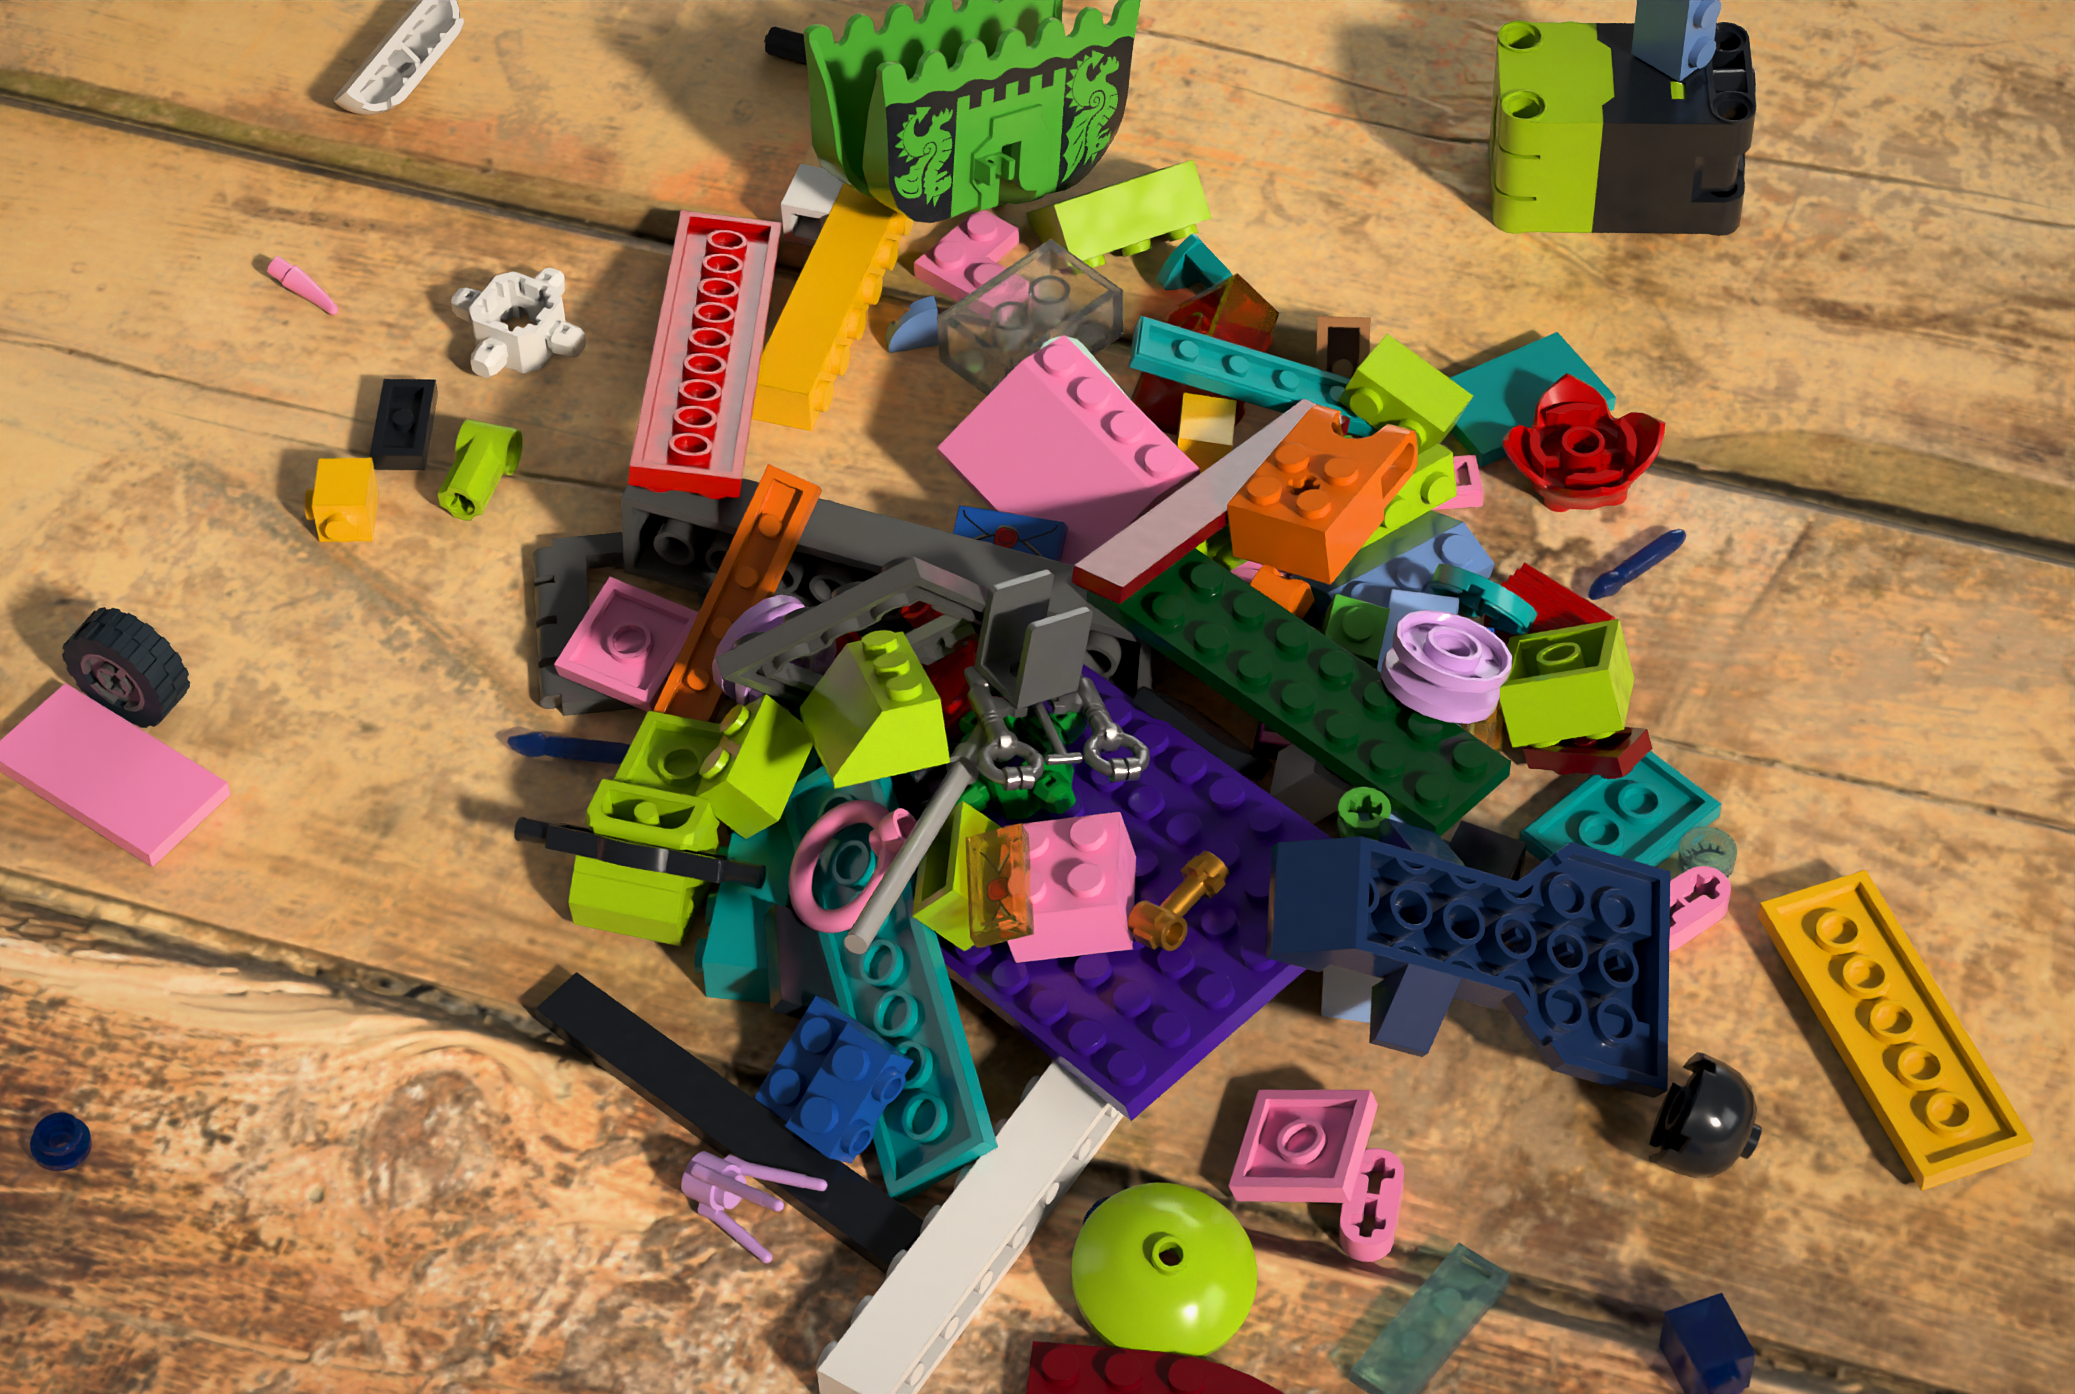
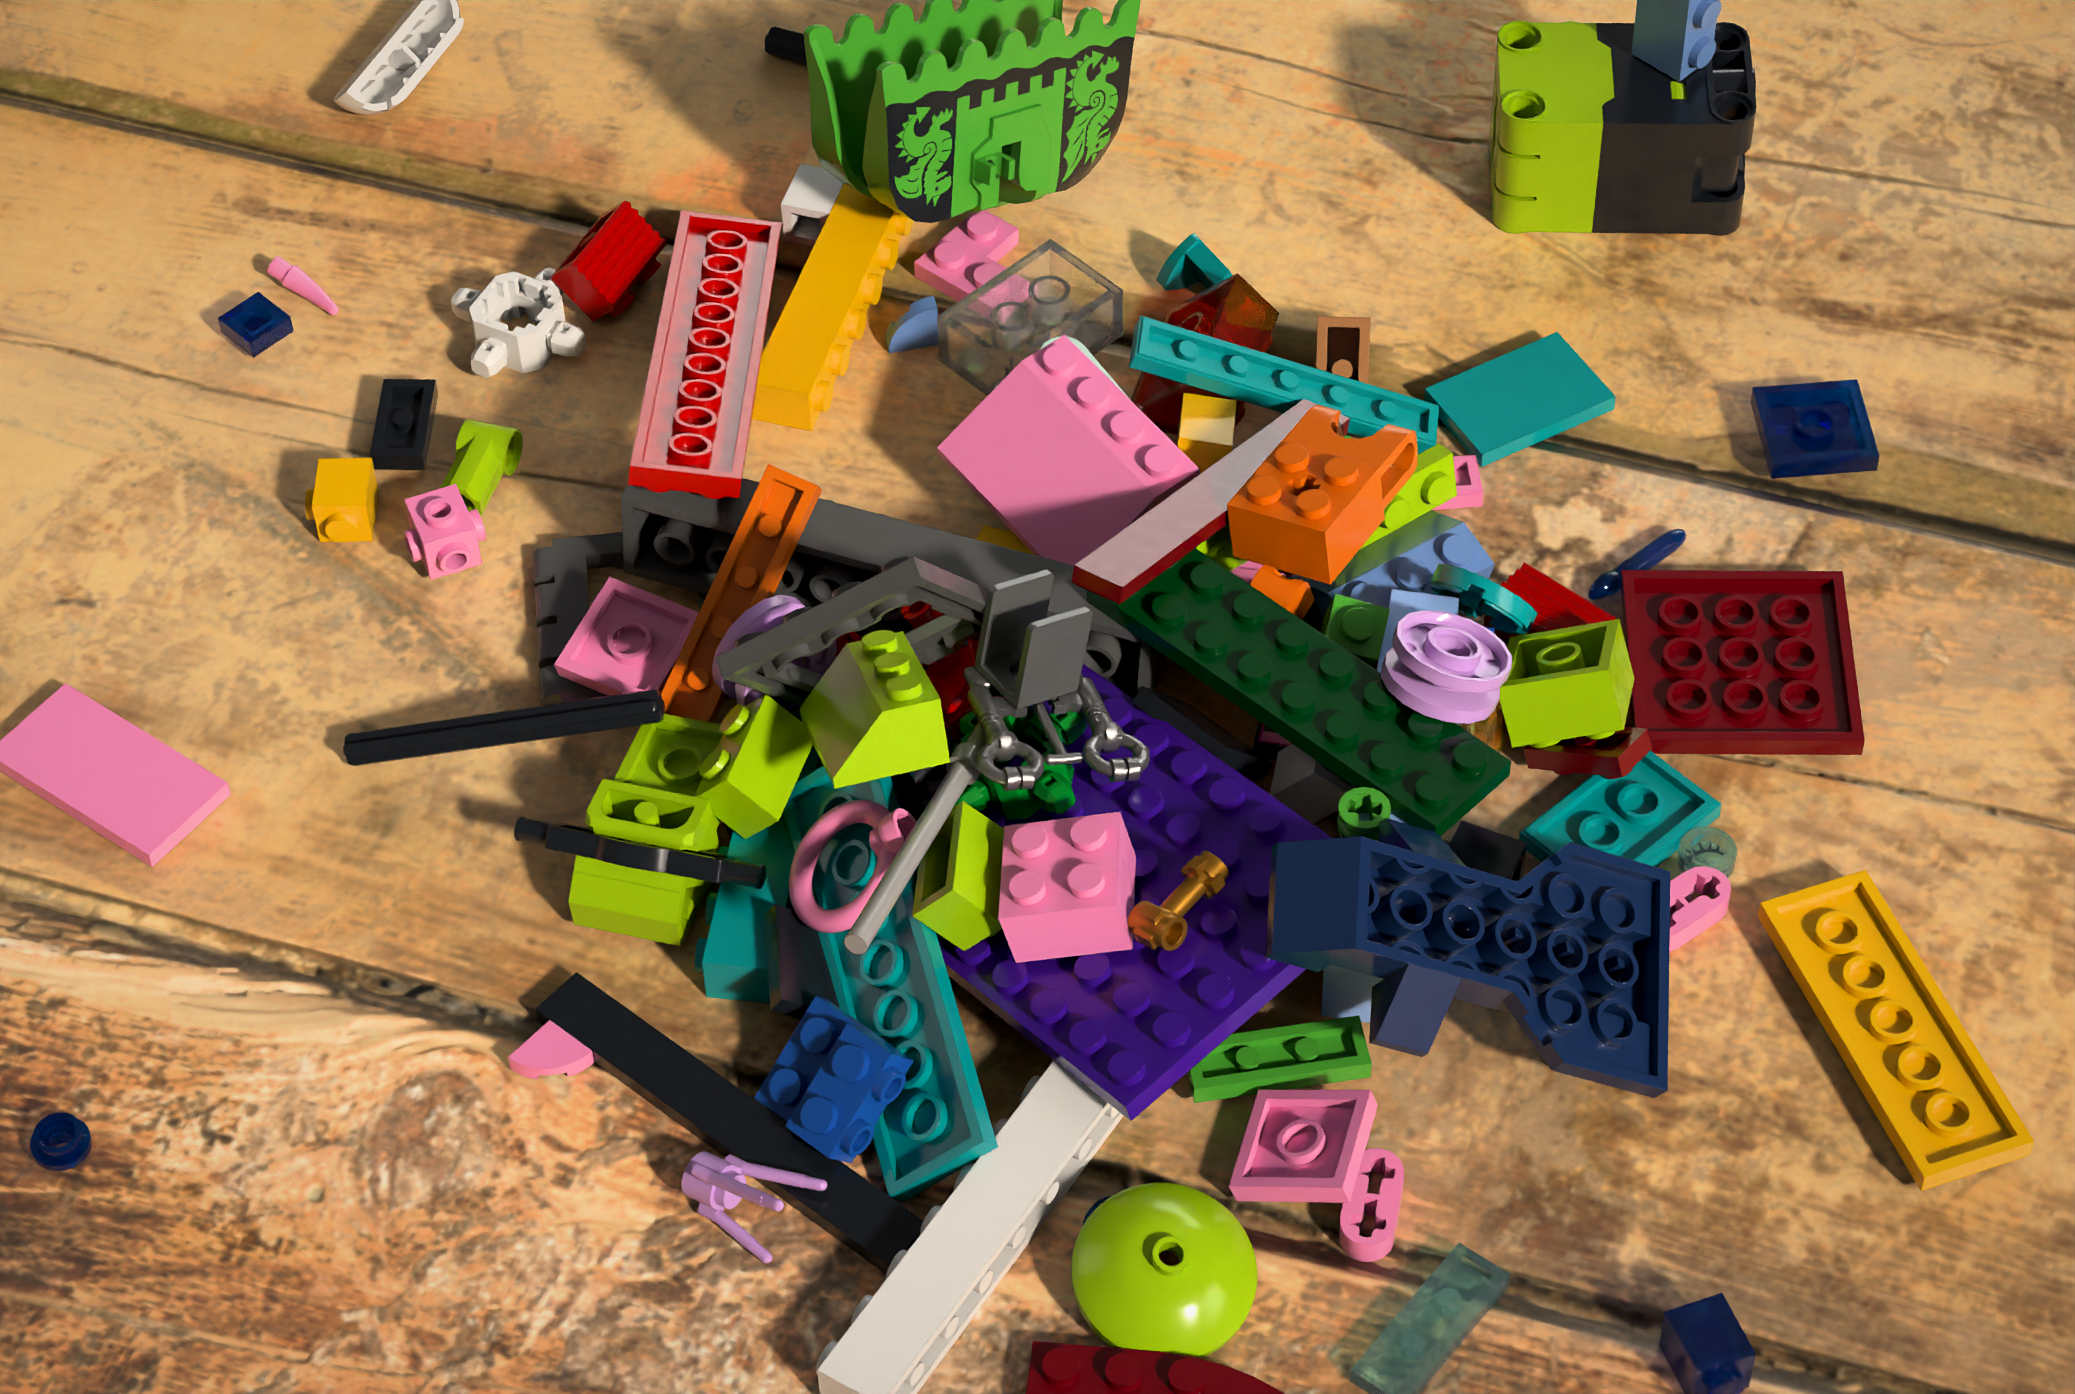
(126, 667): black wheel -> none
(255, 324): none -> clear blue plate
(447, 542): none -> bright pink brick
(504, 727): none -> black axle
(538, 744): clear blue piece -> none
(550, 1053): none -> bright pink tile
(610, 261): none -> red brick
(999, 885): clear yellow tile -> none
(1013, 531): blue tile -> none
(1125, 214): lime slope -> none
(1282, 1059): none -> bright green plate
(1405, 392): lime piece -> none
(1579, 450): red brick -> none
(1706, 1121): black cylinder -> none
(1742, 662): none -> dark red plate
(1814, 429): none -> clear blue plate

